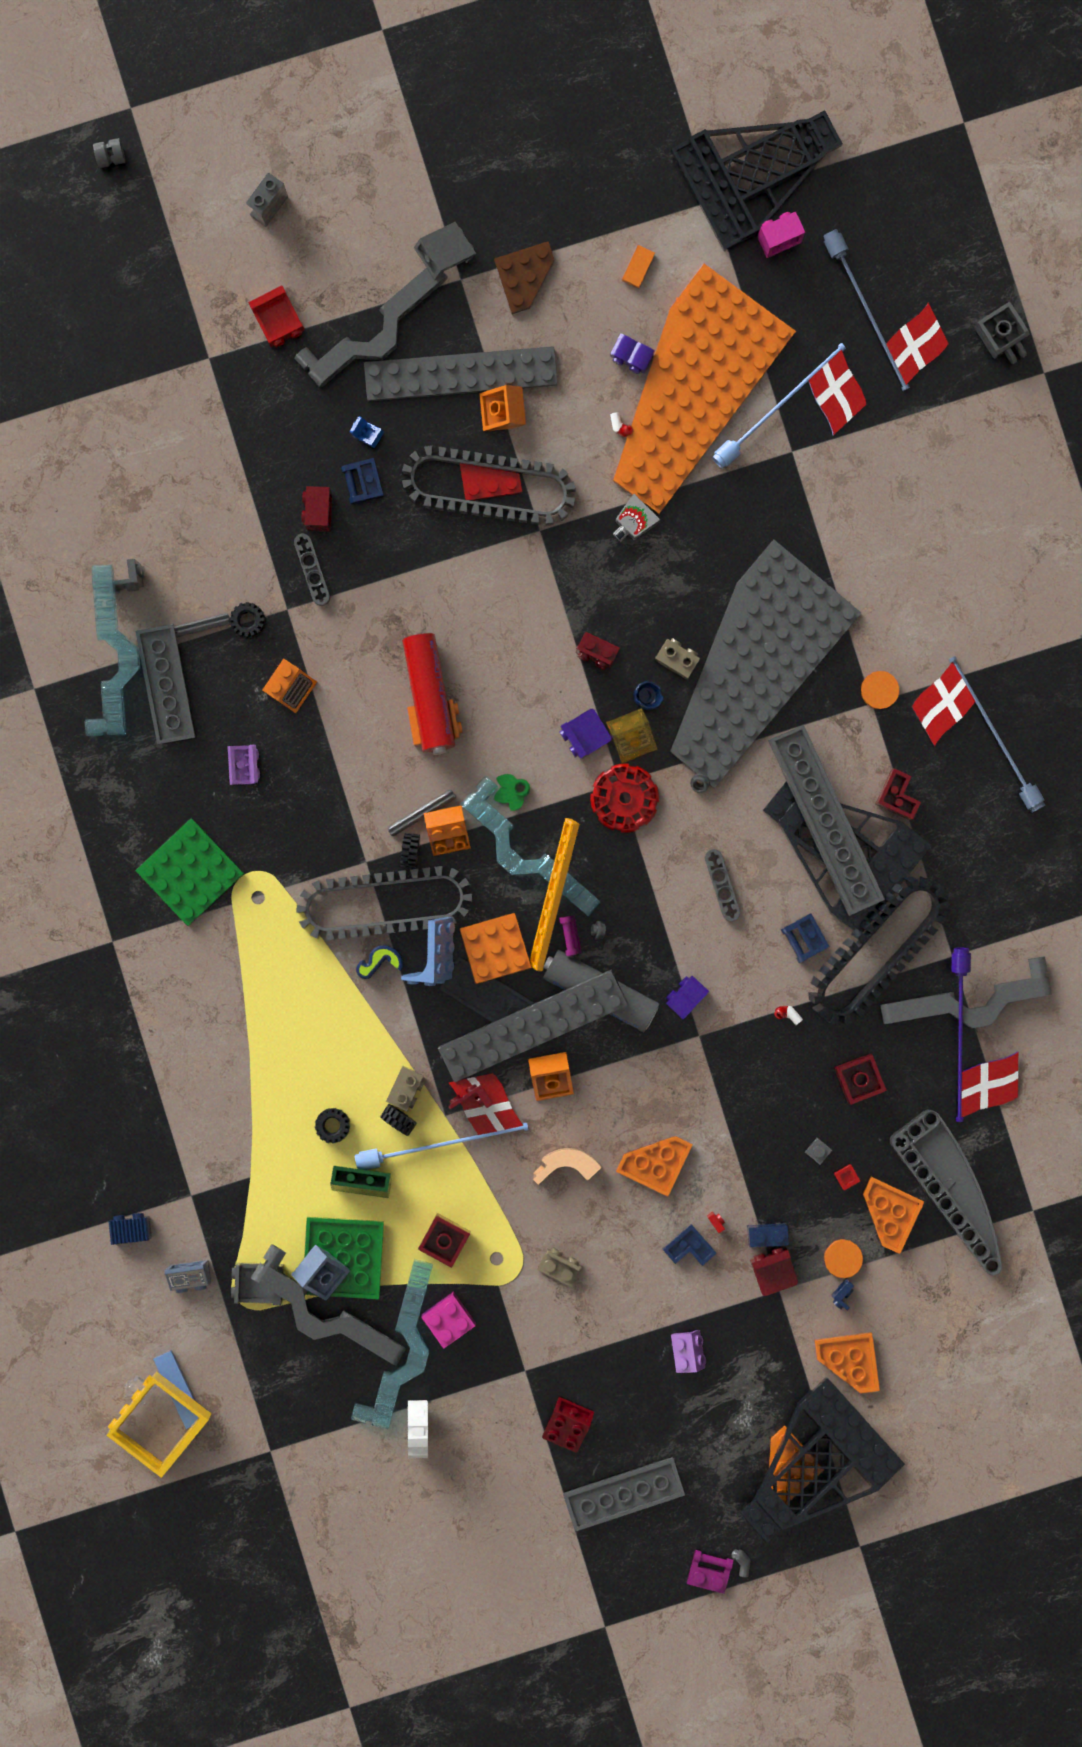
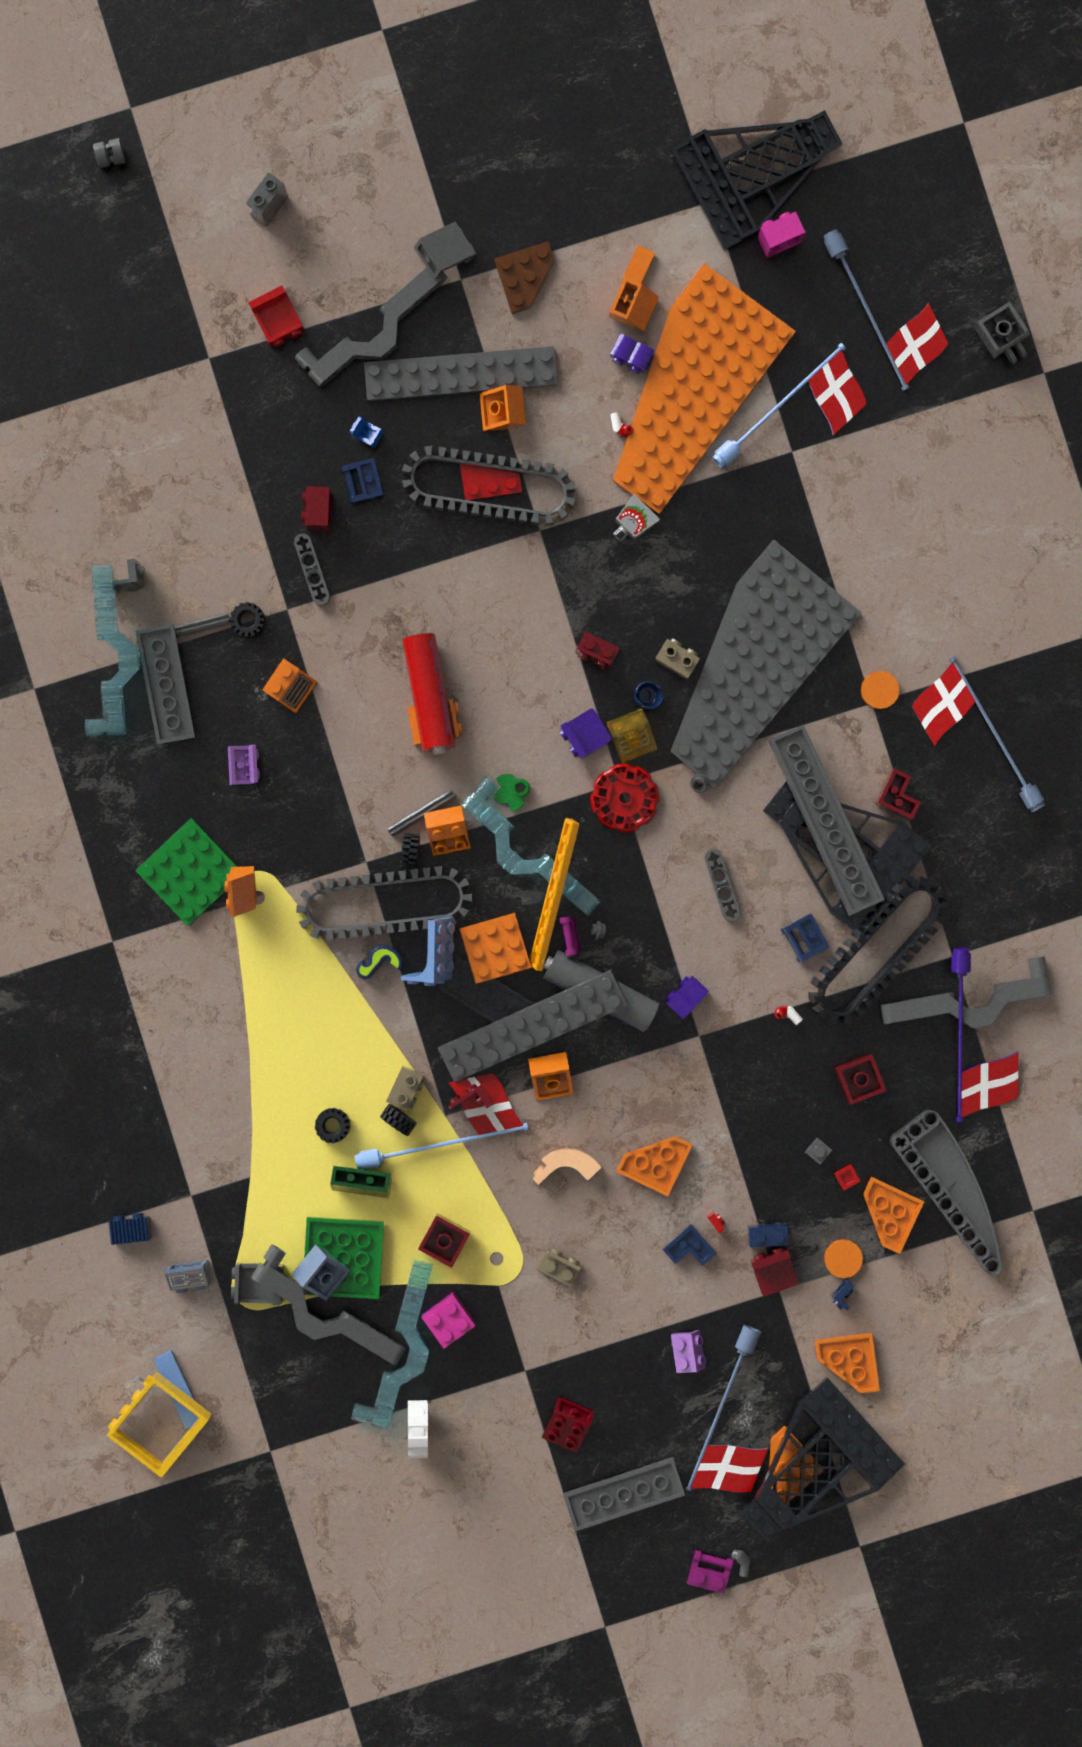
(241, 890): none -> orange slope
(633, 304): none -> orange slope
(728, 1465): none -> flag

